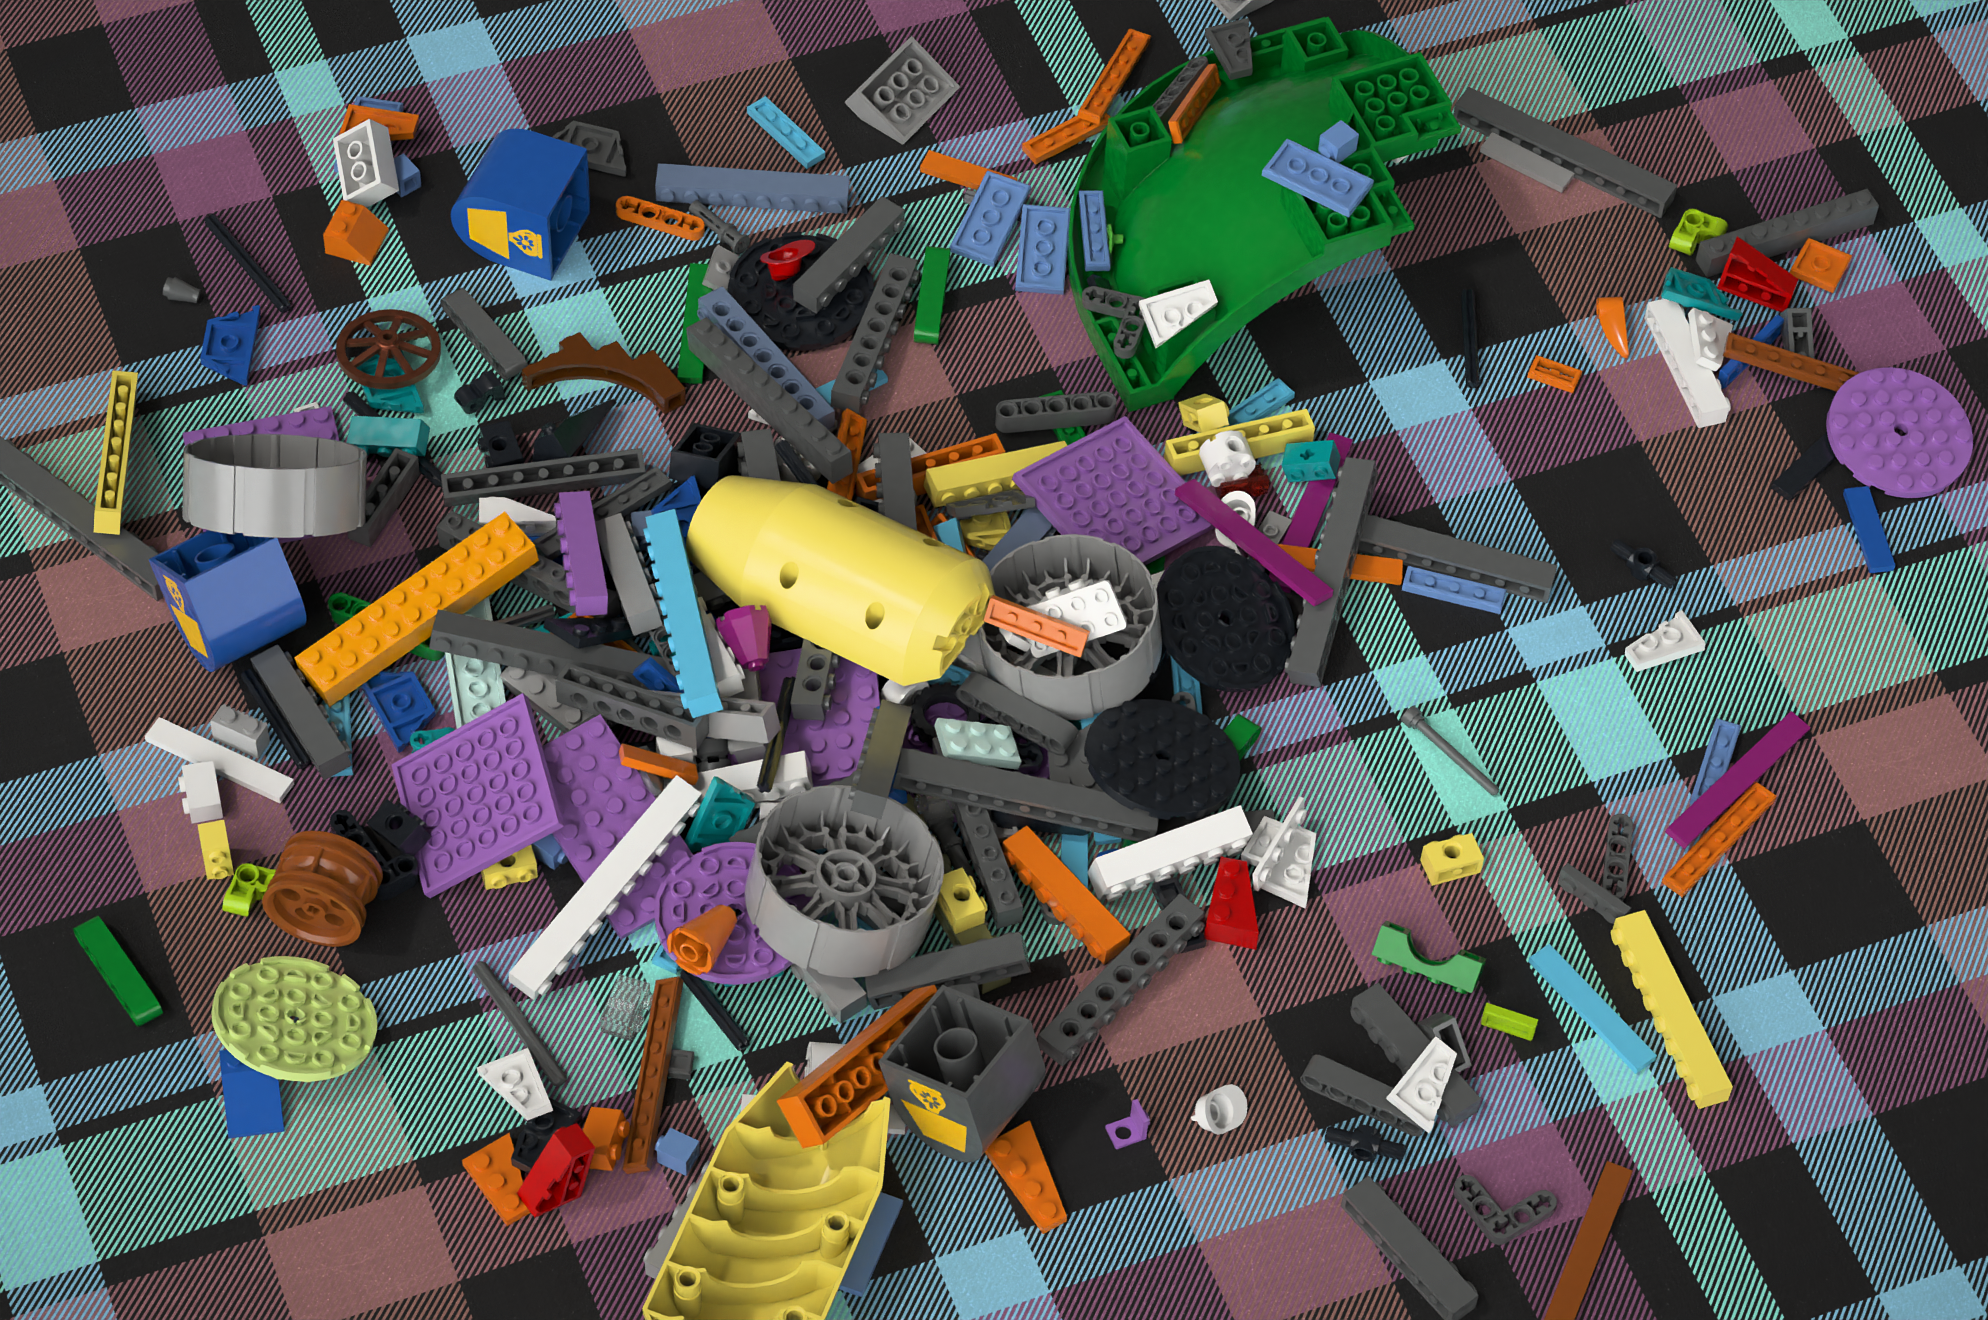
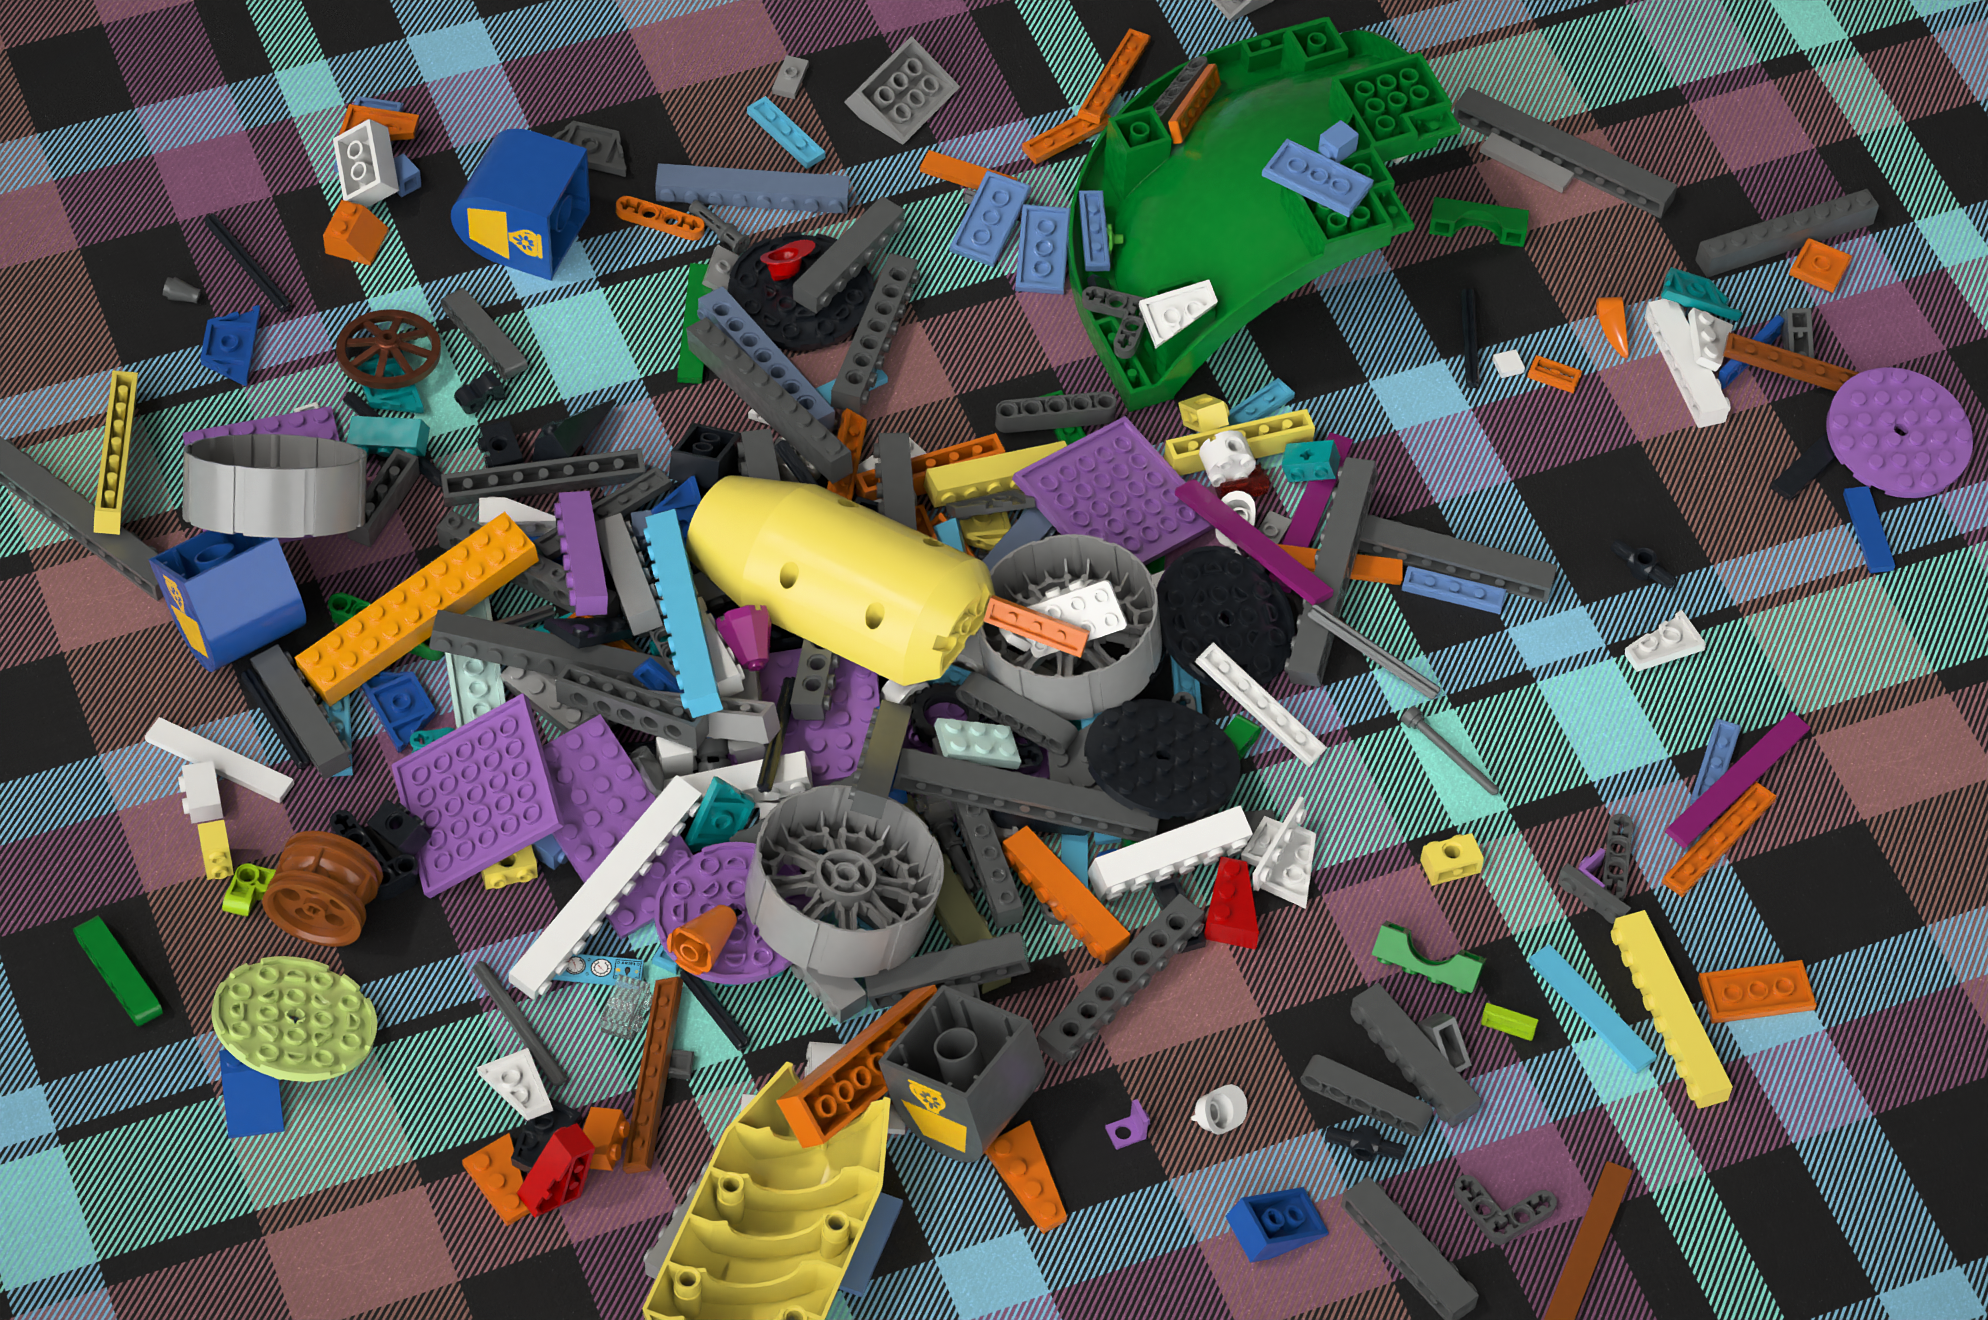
(240, 731): light grey brick -> none
(600, 969): none -> medium azure tile
(612, 364): reddish brown arch -> none
(657, 764): orange tile -> none
(677, 1151): medium blue brick -> none
(790, 77): none -> light grey plate
(932, 295): green beam -> none
(961, 914): light yellow brick -> none
(1232, 47): dark grey wing -> none
(1261, 704): none -> white tile
(1275, 1223): none -> blue slope
(1373, 651): none -> axle
(1423, 1084): white wing -> none
(1505, 222): none -> green arch
(1508, 363): none -> white tile
(1590, 864): none -> medium lavender bracket
(1695, 228): lime piece -> none
(1757, 277): red wedge -> none
(1757, 991): none -> orange tile

